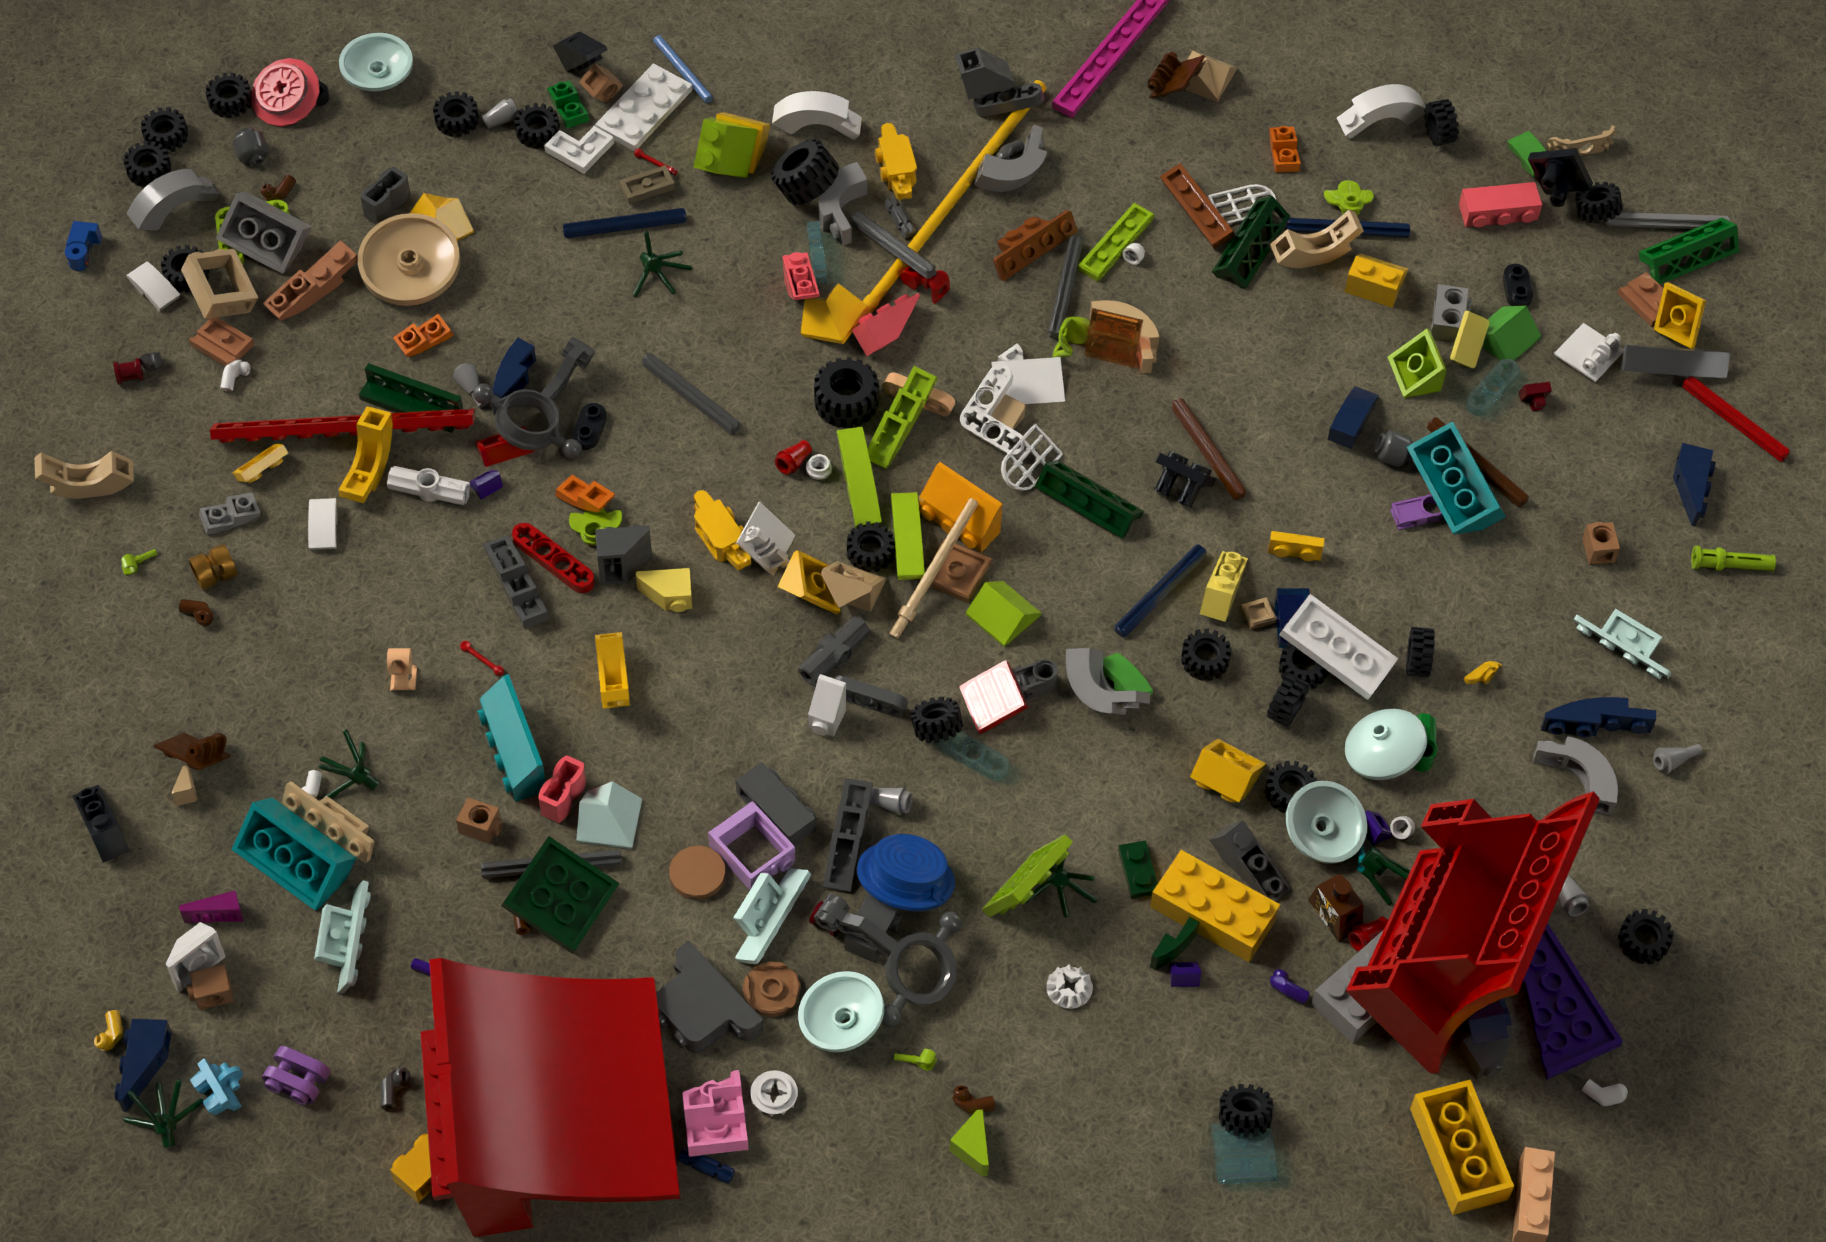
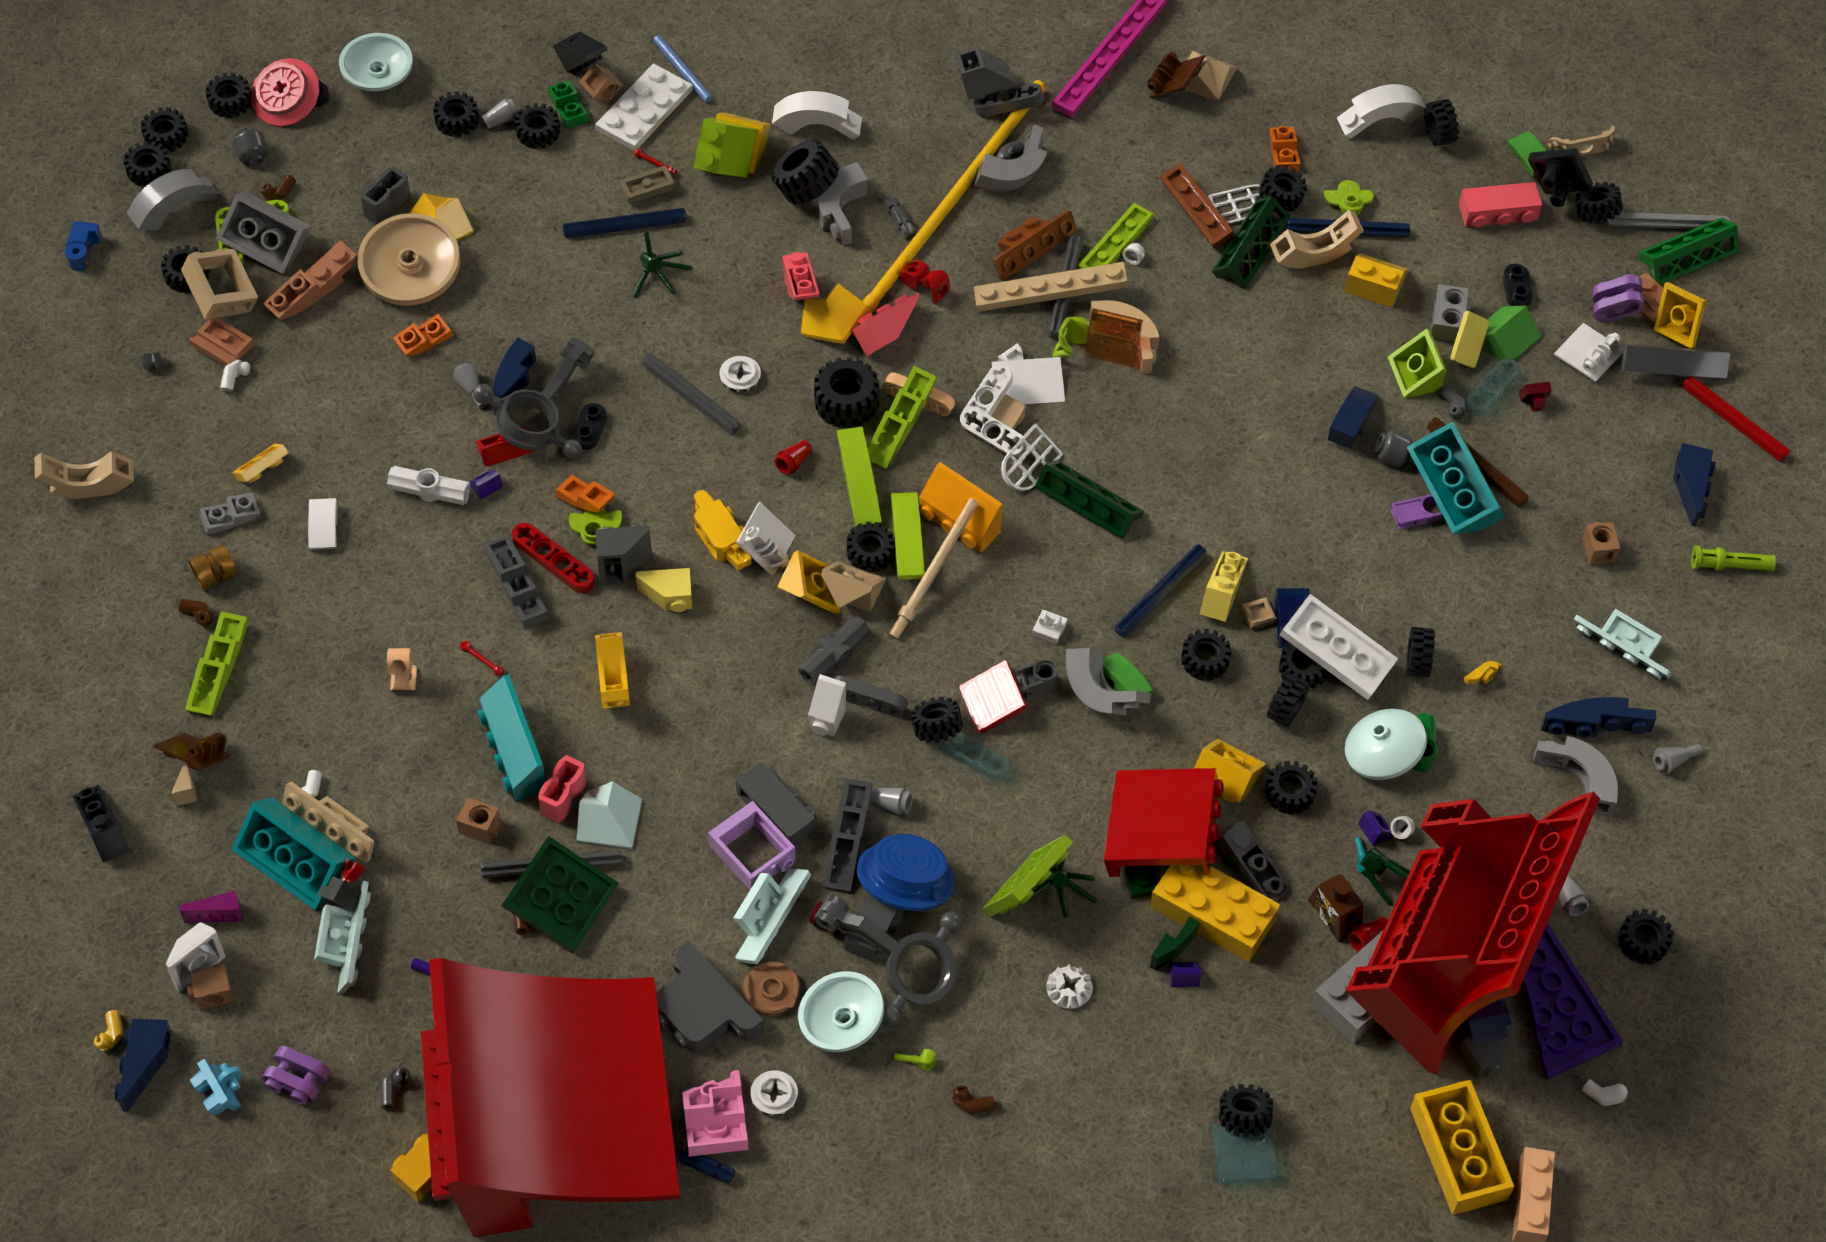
(128, 371): dark red bush -> none
(129, 562): lime hand -> none
(153, 285): white slope -> none
(161, 1121): dark green plant -> none
(217, 664): none -> lime slope
(334, 425): red plate -> none
(340, 891): none -> pearl dark grey piece
(358, 774): dark green plant -> none
(371, 456): yellow arch -> none
(411, 398): dark green fence -> none
(579, 154): white plate -> none
(697, 872): medium nougat tile -> none
(731, 368): none -> white gear
(816, 251): clear light blue beam -> none
(819, 461): white plate -> none
(893, 245): dark grey axle -> none
(897, 162): yellow hinge -> none
(961, 573): medium nougat tile -> none
(970, 1144): lime slope -> none
(1001, 611): lime slope -> none
(1049, 626): none -> white tile
(1050, 286): none -> tan plate
(1163, 818): none -> red panel
(1196, 476): black plate -> none
(1208, 449): reddish brown axle -> none
(1281, 983): dark purple arm -> none
(1285, 178): none -> black tyre
(1295, 545): yellow plate -> none
(1337, 812): light aqua dish -> none
(1457, 403): none -> dark grey arm
(1618, 298): none -> medium lavender brick

